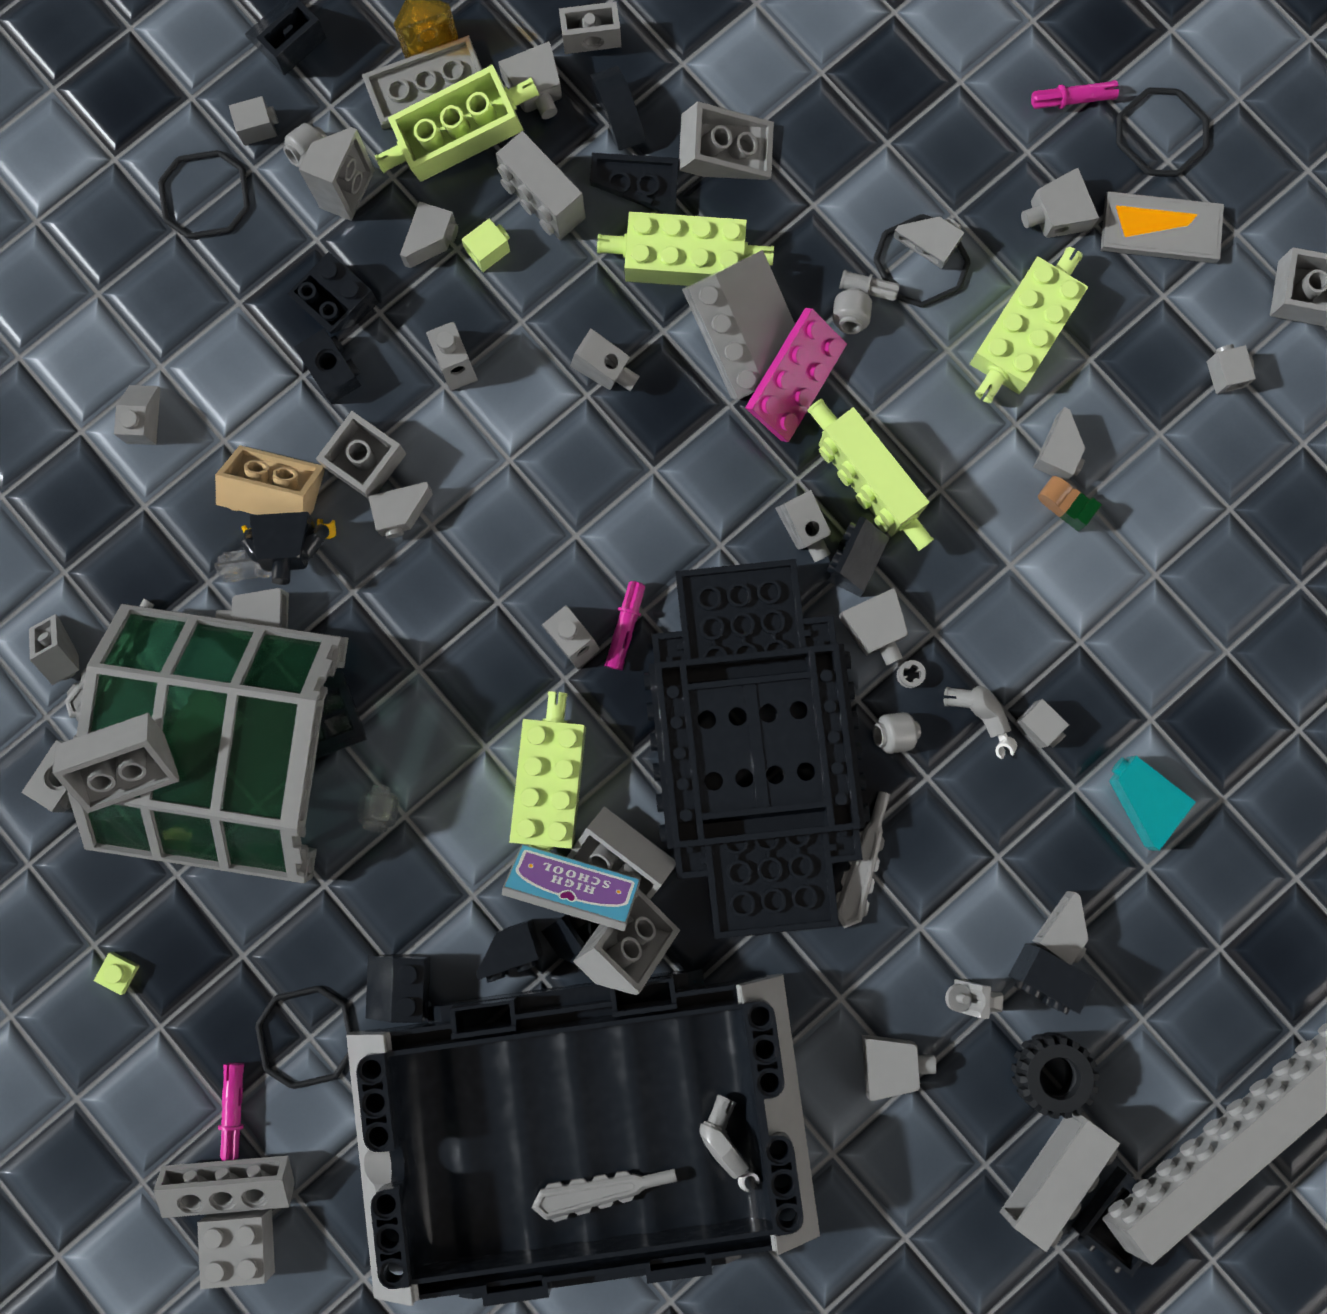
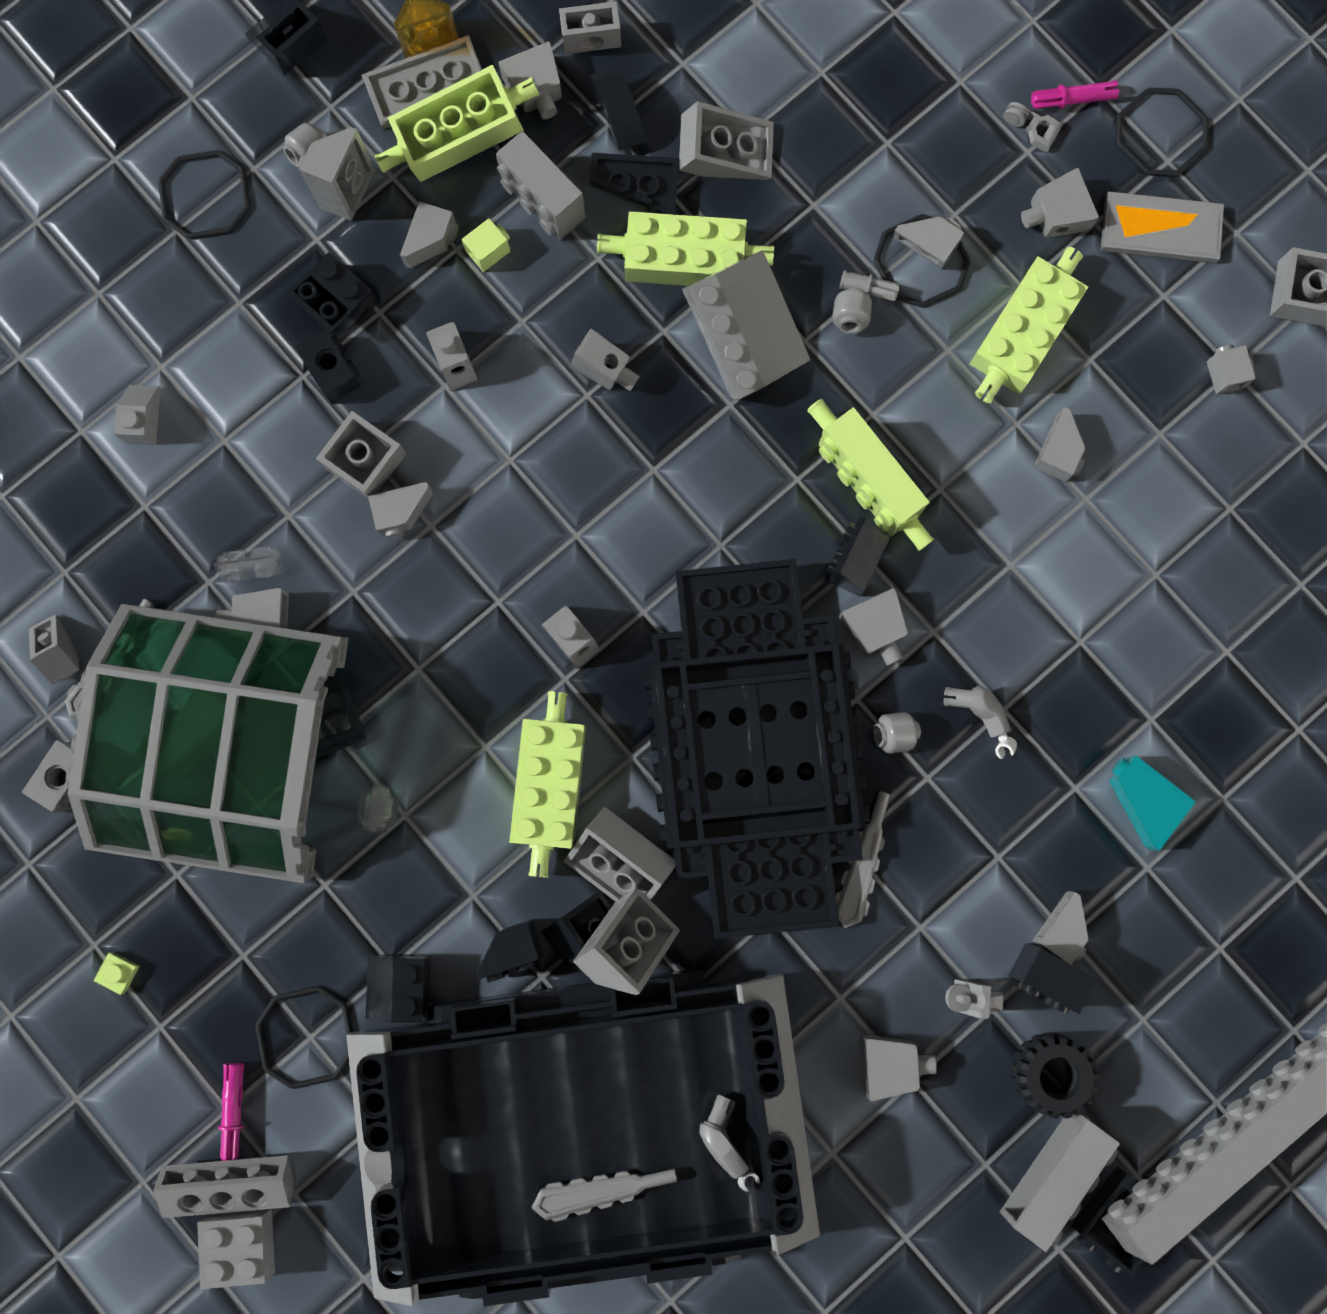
(115, 763): light grey slope -> none
(254, 120): light grey brick -> none
(267, 483): tan slope -> none
(284, 542): black torso -> none
(571, 887): tile -> none
(625, 625): dark pink axle -> none
(796, 375): dark pink plate -> none
(801, 512): light grey torso -> none
(916, 681): light grey bush -> none
(1016, 116): none -> light grey piece
(1042, 724): light grey brick -> none
(1068, 503): leg -> none

